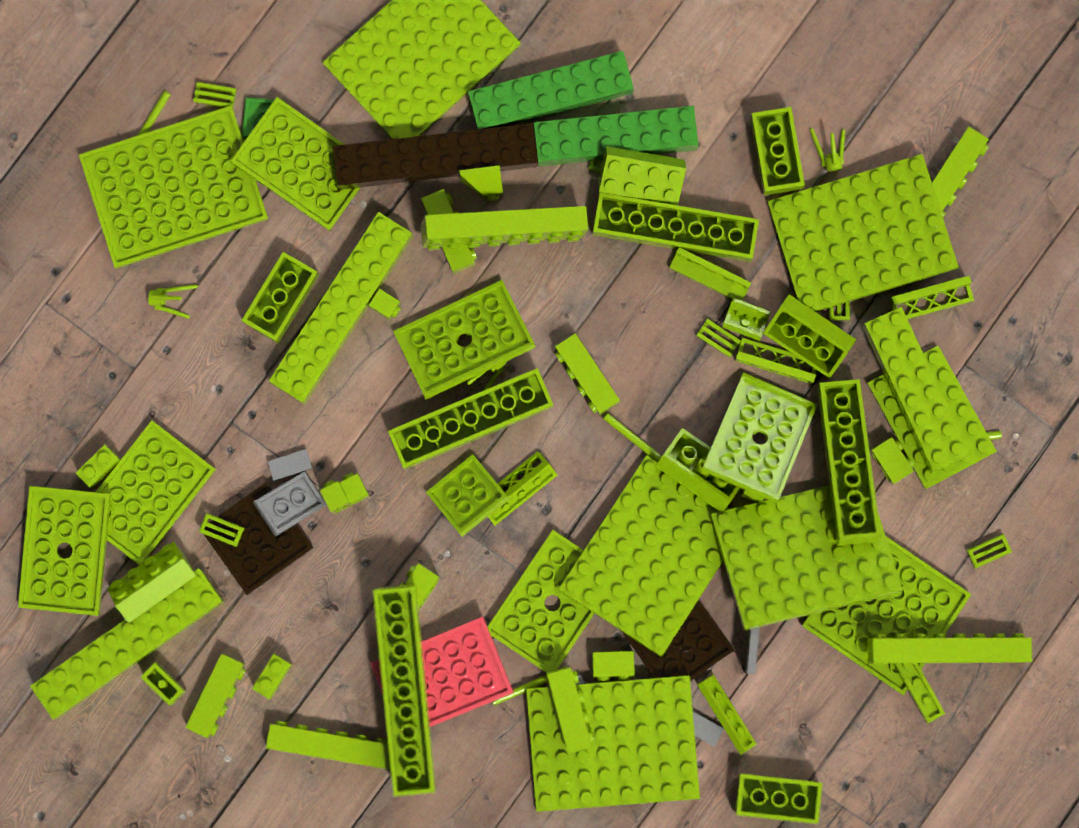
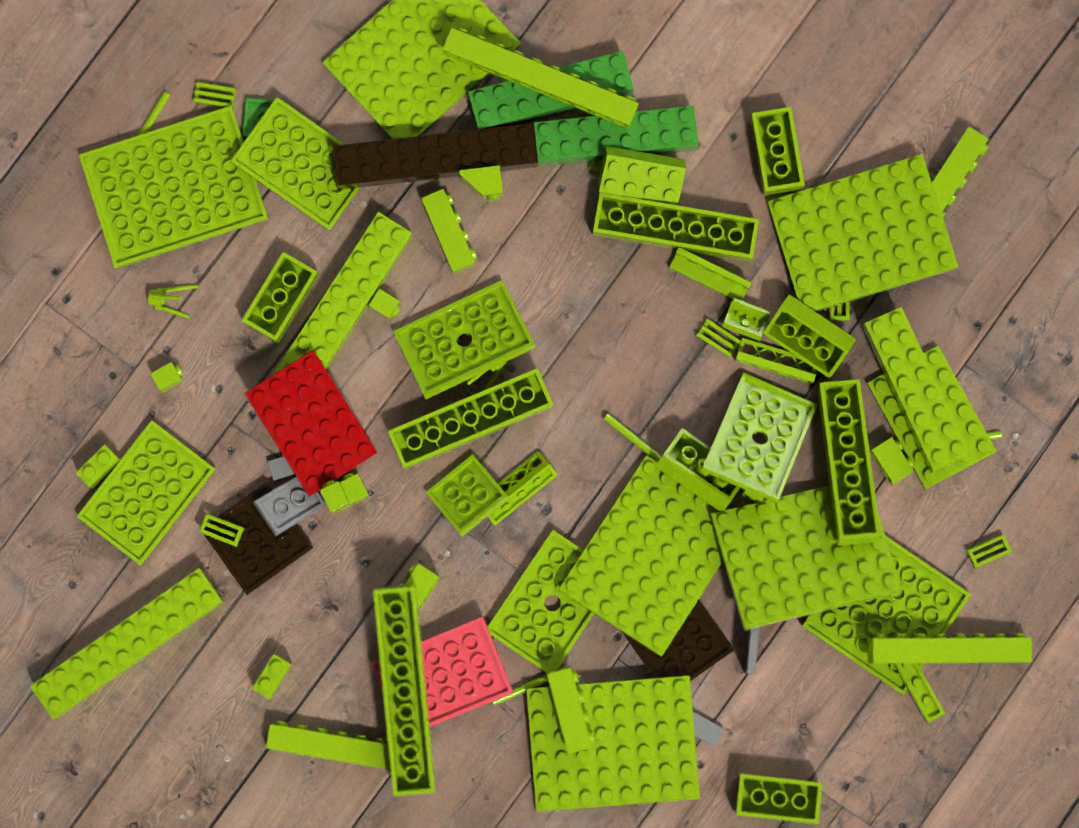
(46, 577): lime plate -> none
(151, 582): lime brick -> none
(163, 684): lime brick -> none
(167, 377): none -> lime brick
(215, 696): lime brick -> none
(310, 422): none -> red plate
(504, 227): lime brick -> none
(540, 78): none -> lime brick
(587, 374): lime brick -> none
(613, 665): lime brick -> none
(727, 714): lime plate -> none
(833, 160): lime plant -> none
(933, 290): lime fence -> none

